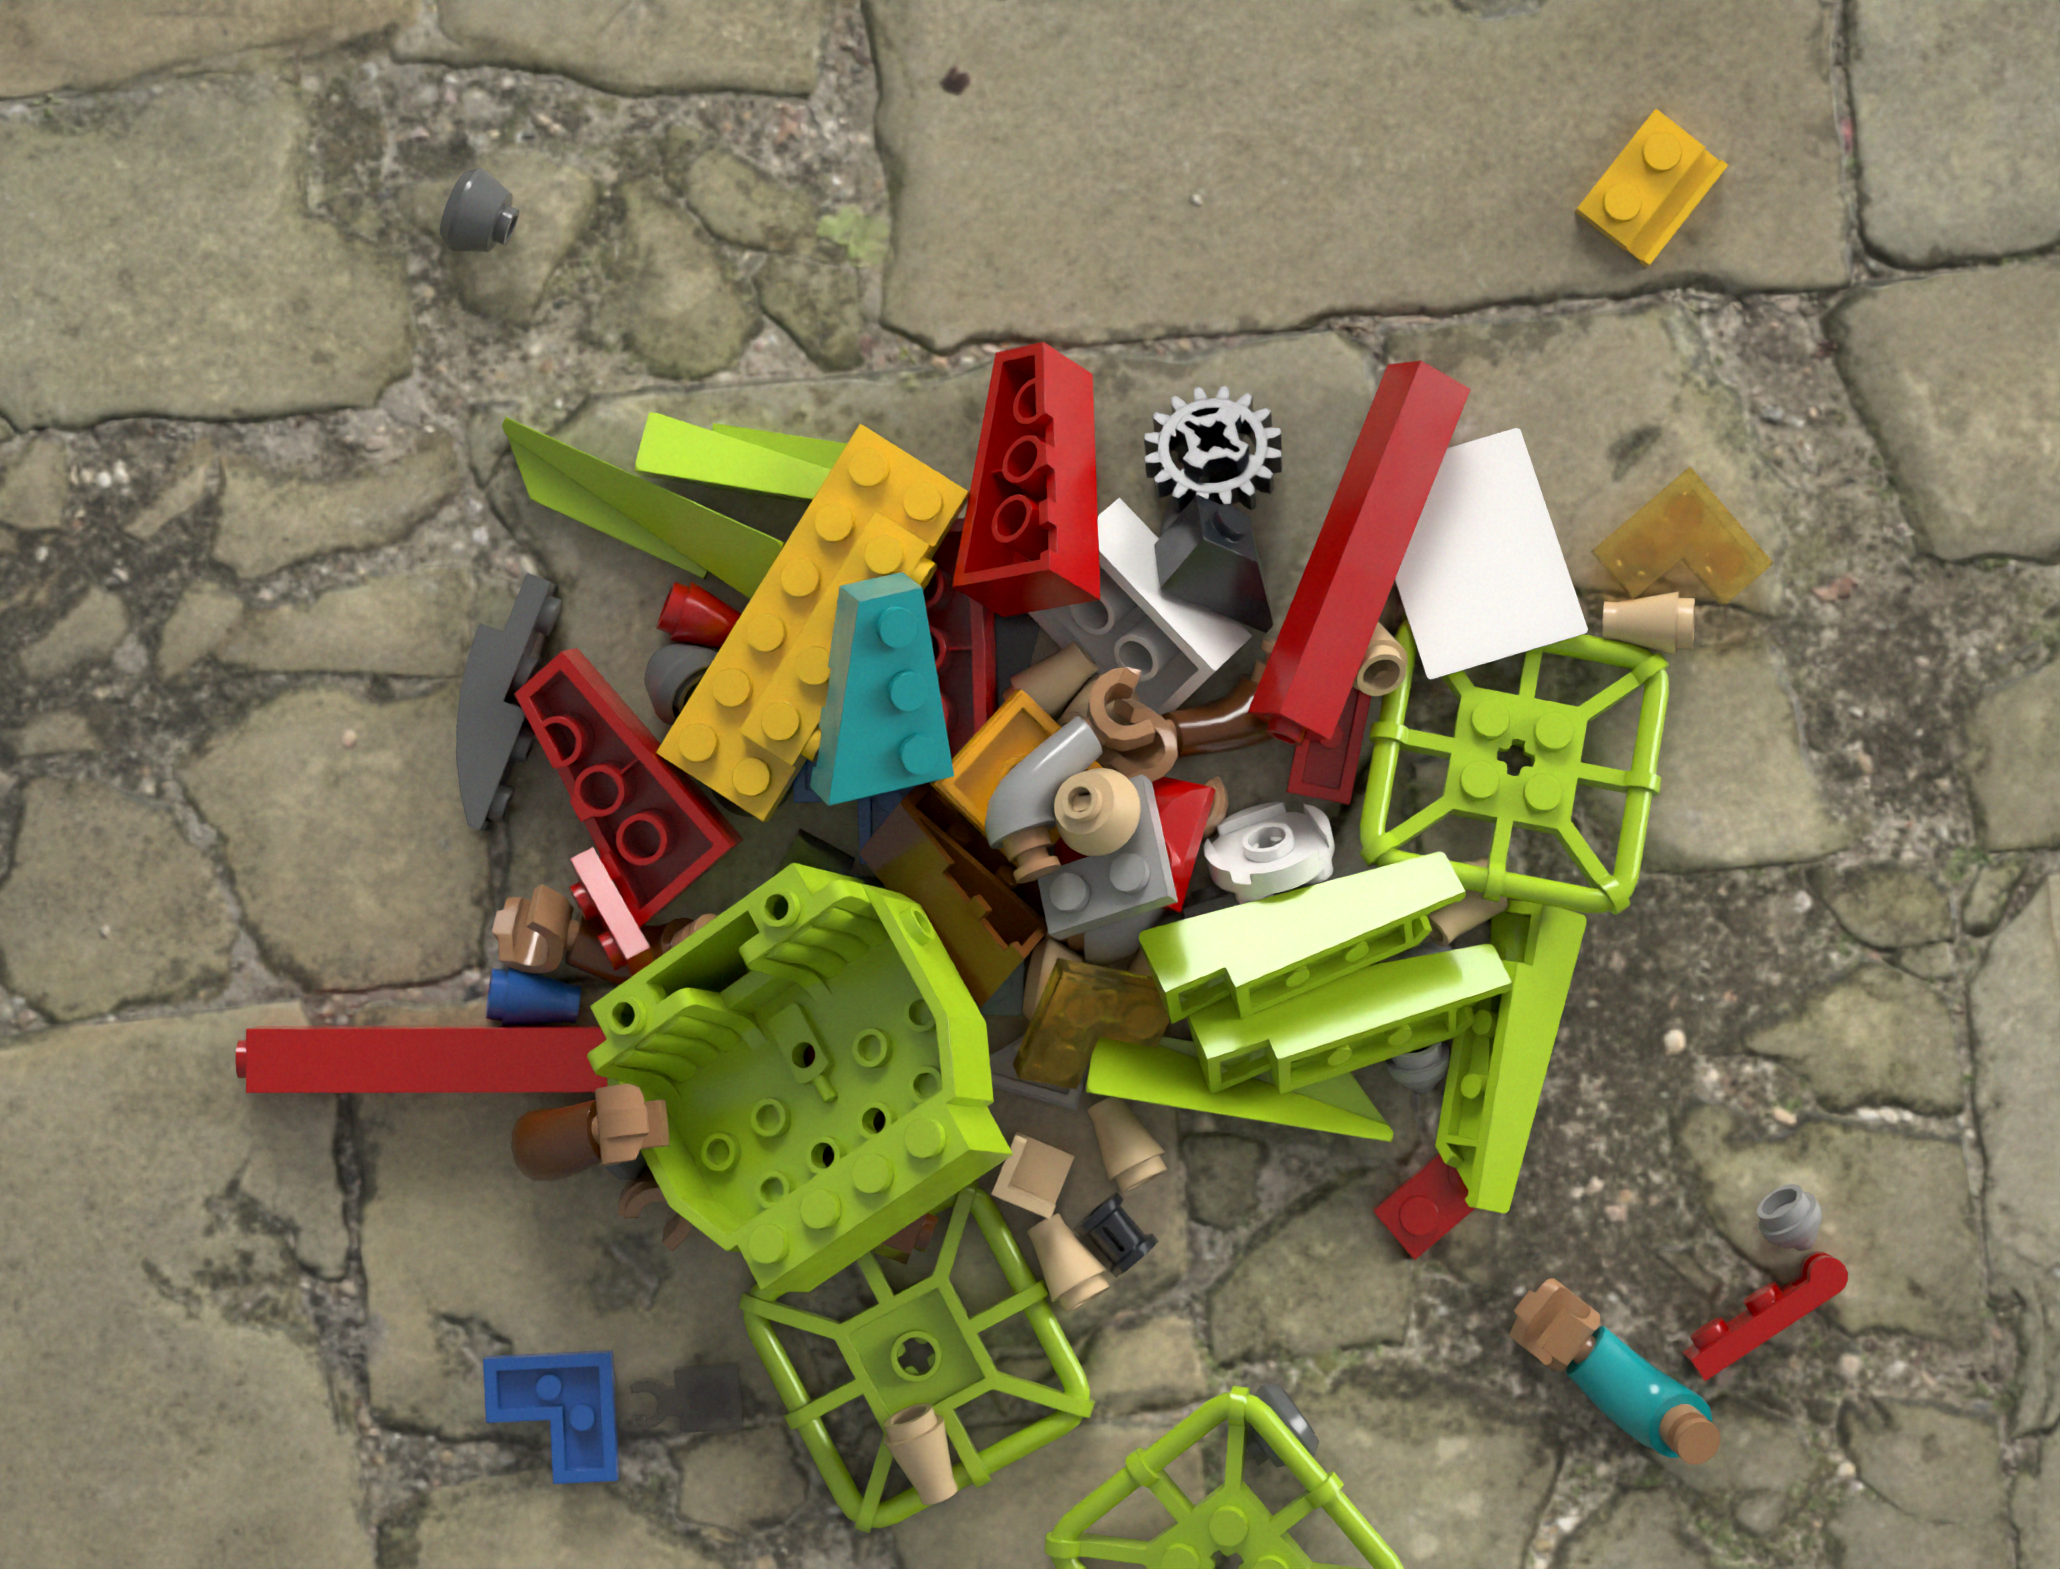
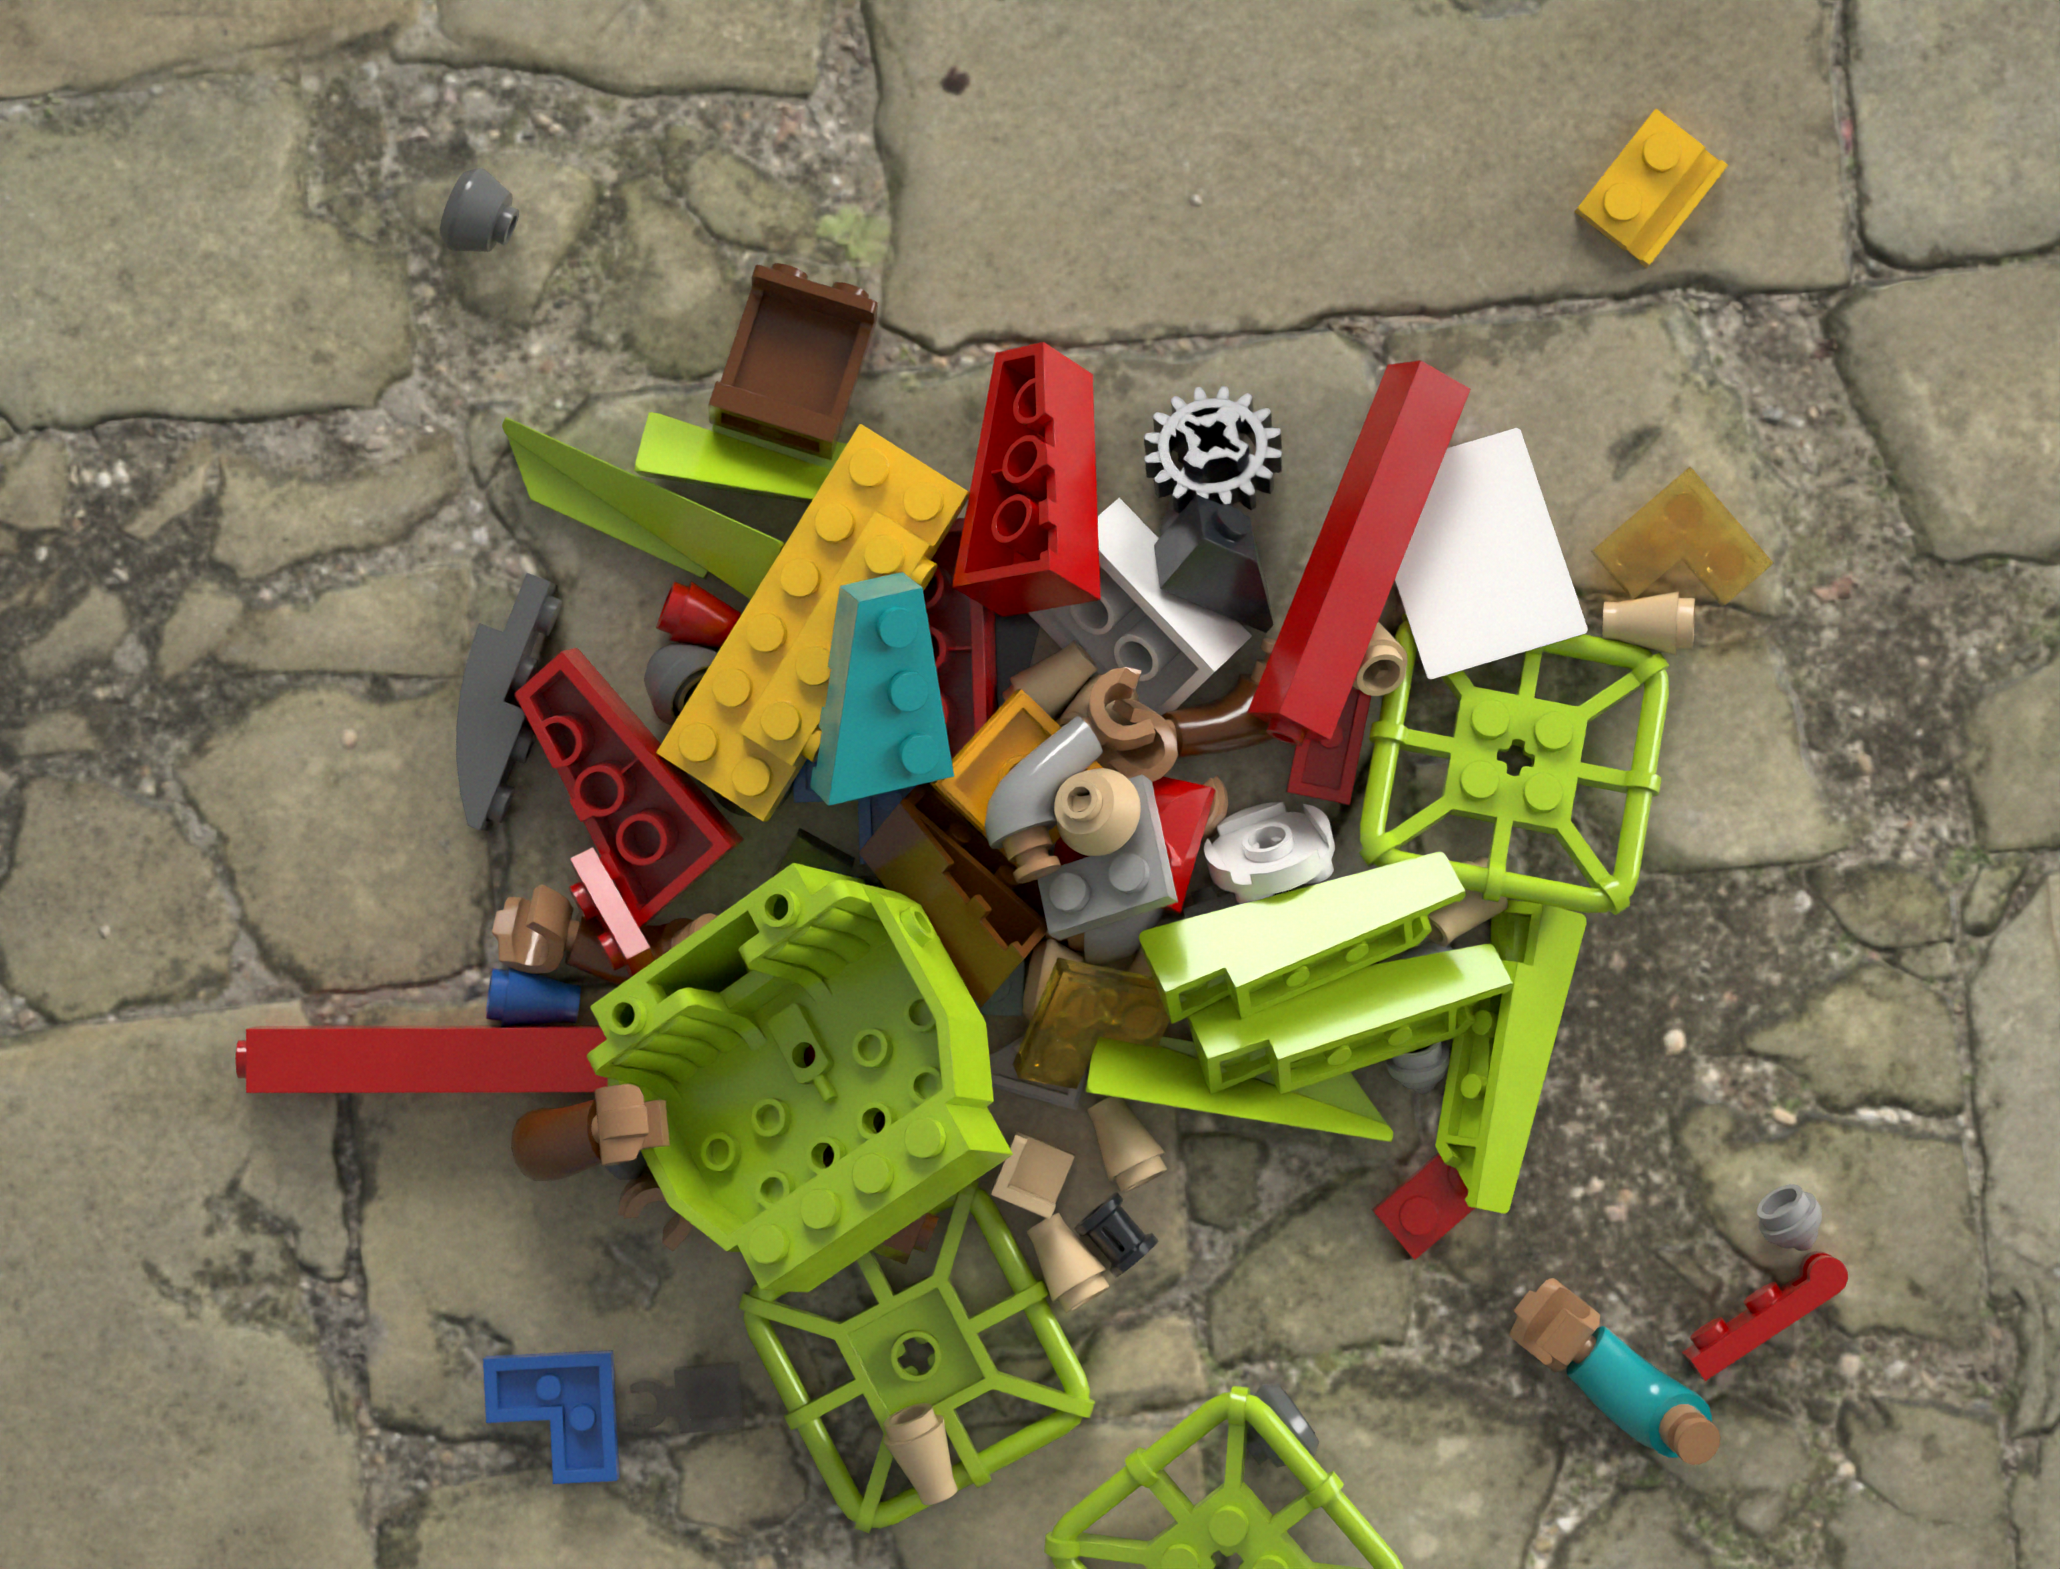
(794, 360): none -> reddish brown panel

